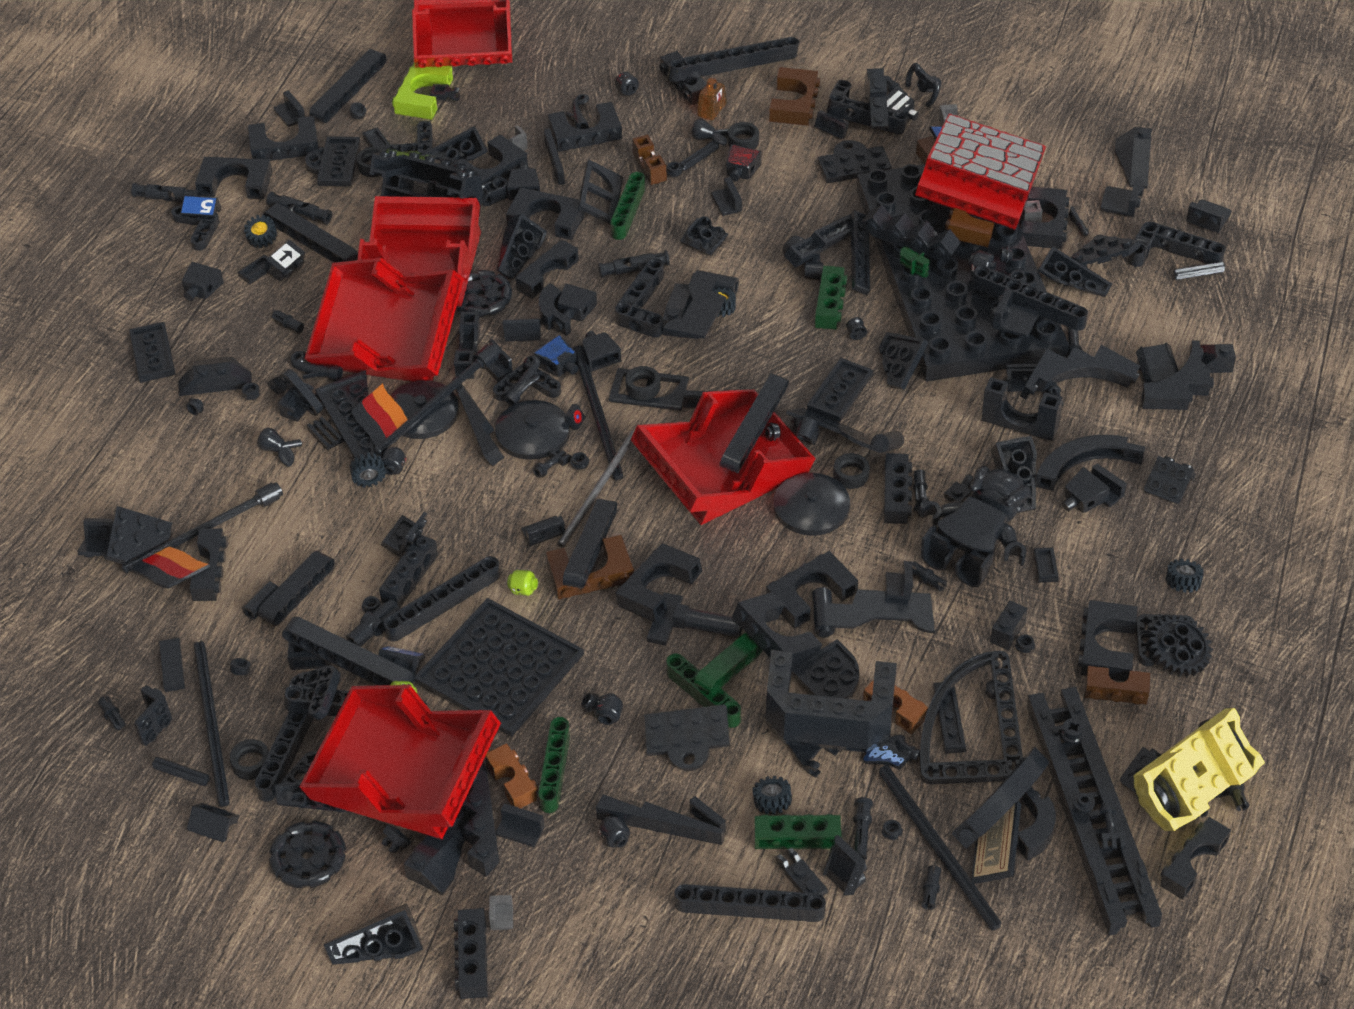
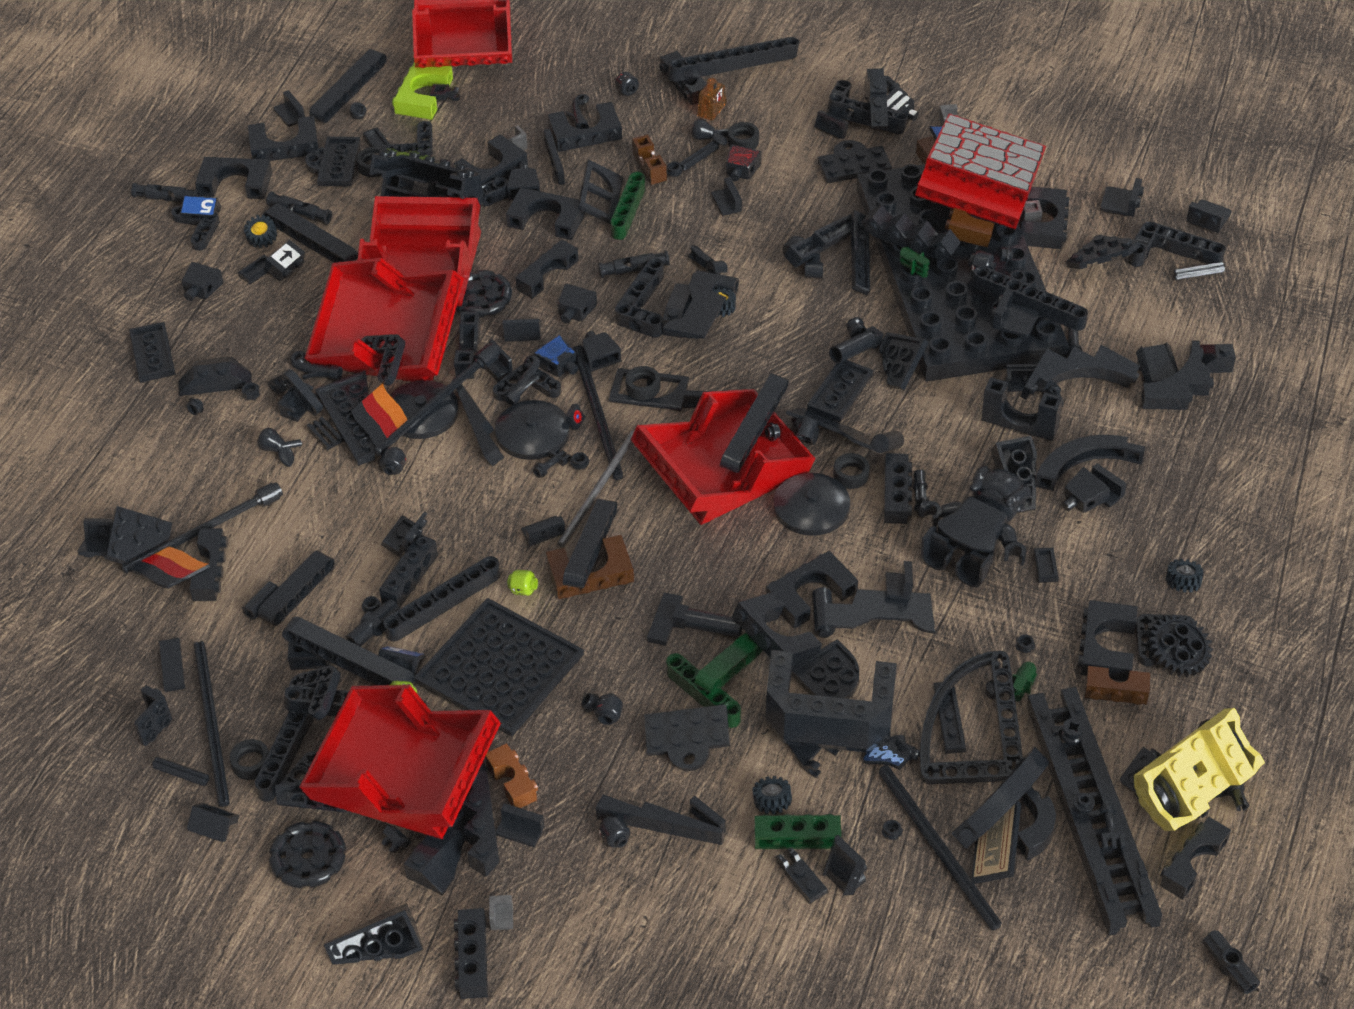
(111, 713): black axle -> none
(240, 666): black tile -> none
(288, 321): black axle -> none
(367, 470): black wheel -> none
(387, 371): none -> black beam
(465, 145): black wedge -> none
(519, 244): black wedge -> none
(548, 310): black arch -> none
(551, 772): dark green beam -> none
(661, 563): black arch -> none
(704, 235): black slope -> none
(706, 261): none -> black piece
(760, 898): black beam -> none
(799, 110): reddish brown arch -> none
(830, 297): dark green brick -> none
(858, 344): none -> black piece
(862, 820): black pin -> none
(910, 712): dark orange arch -> none
(925, 83): black piece -> none
(928, 576): black pin -> none
(931, 887): black pin -> none
(959, 491): black plate -> none
(1008, 625): black brick -> none
(1023, 680): none -> dark green arm
(1068, 271): black wedge -> none
(1078, 222): black piece -> none
(1134, 154): black wedge -> none
(1169, 479): black bracket -> none
(1237, 971): none -> black piece

